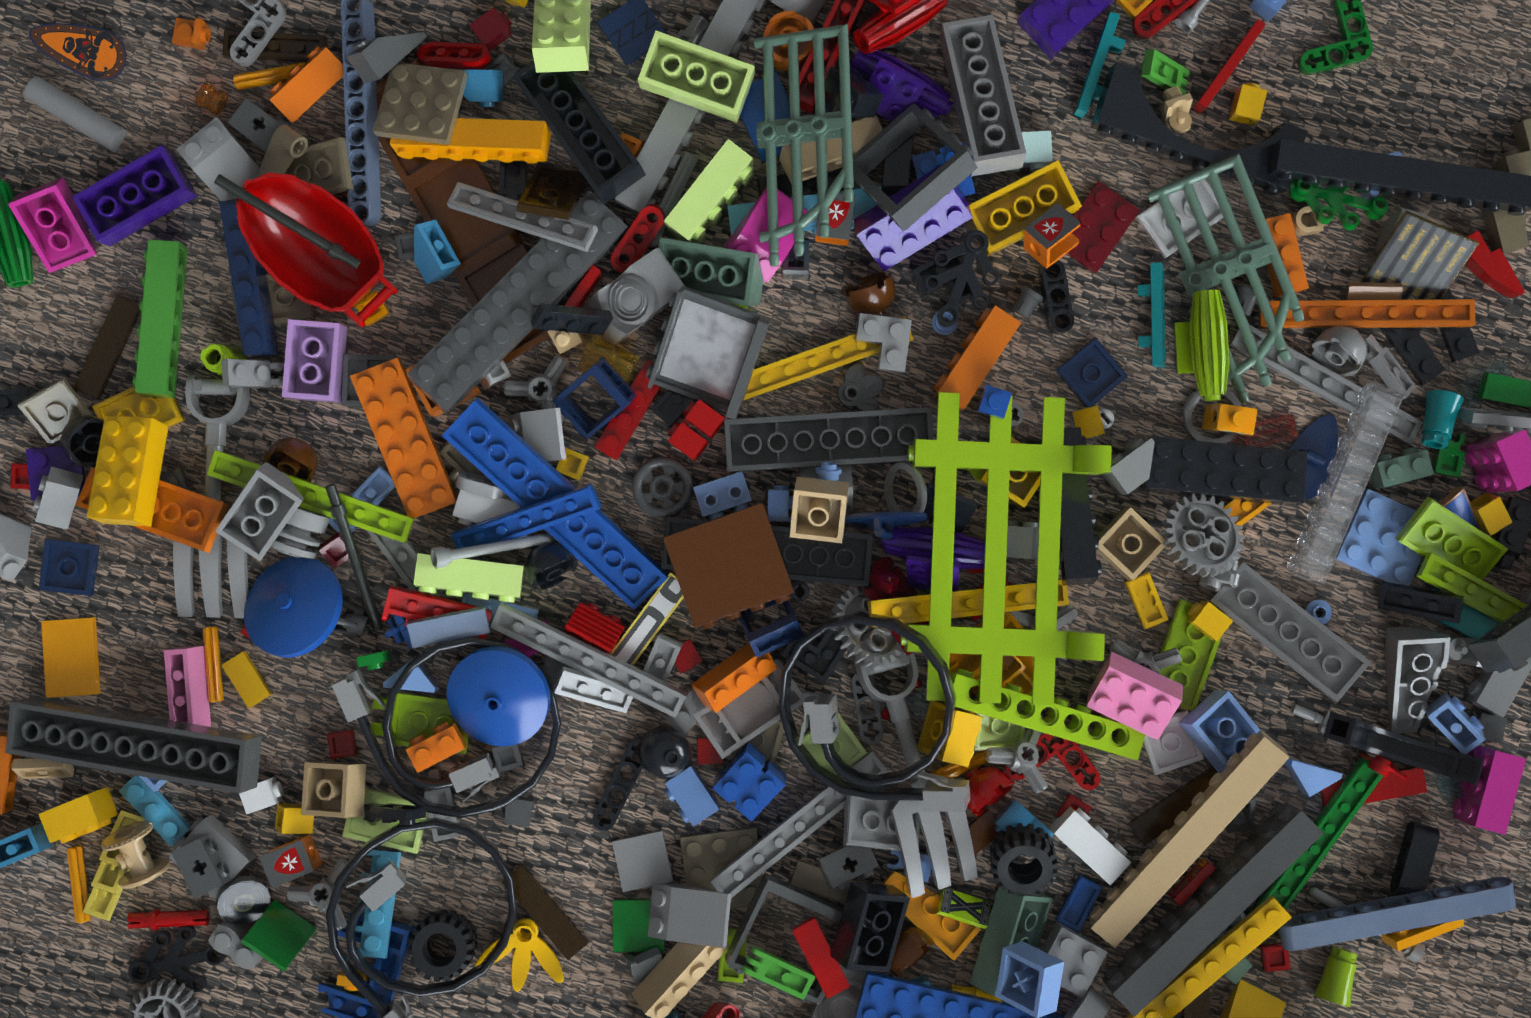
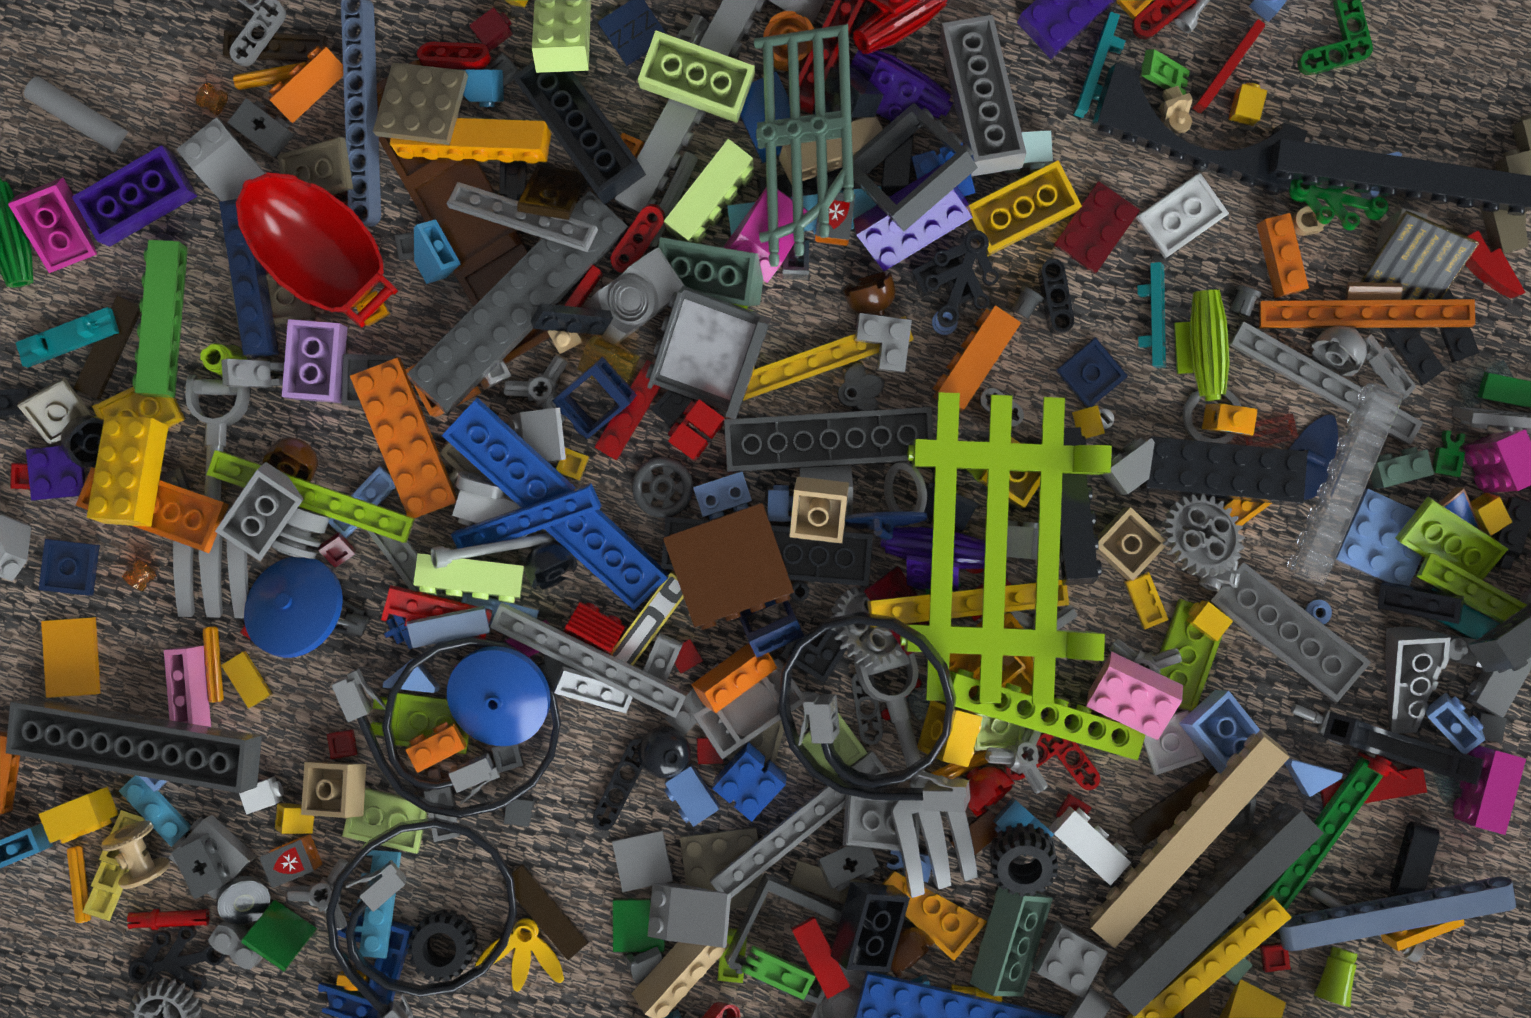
(38, 768): tan plate -> none
(58, 498): light grey brick -> none
(67, 337): none -> teal hinge
(82, 49): shield -> none
(139, 575): none -> clear orange wheel
(191, 33): orange bracket -> none
(282, 149): dark tan piece -> none
(334, 250): pearl dark grey bar -> none
(339, 511): pearl dark grey bar -> none
(373, 660): green plate -> none
(379, 55): dark grey slope -> none
(393, 812): black hinge -> none
(828, 471): light blue plate -> none
(882, 577): dark red piece -> none
(964, 908): tile -> none
(994, 402): blue plate -> none
(1029, 979): light blue brick -> none
(1051, 235): piece -> none
(1079, 903): blue tile -> none
(1191, 881): red tile -> none
(1233, 264): sand green piece -> none
(1440, 417): teal plant -> none

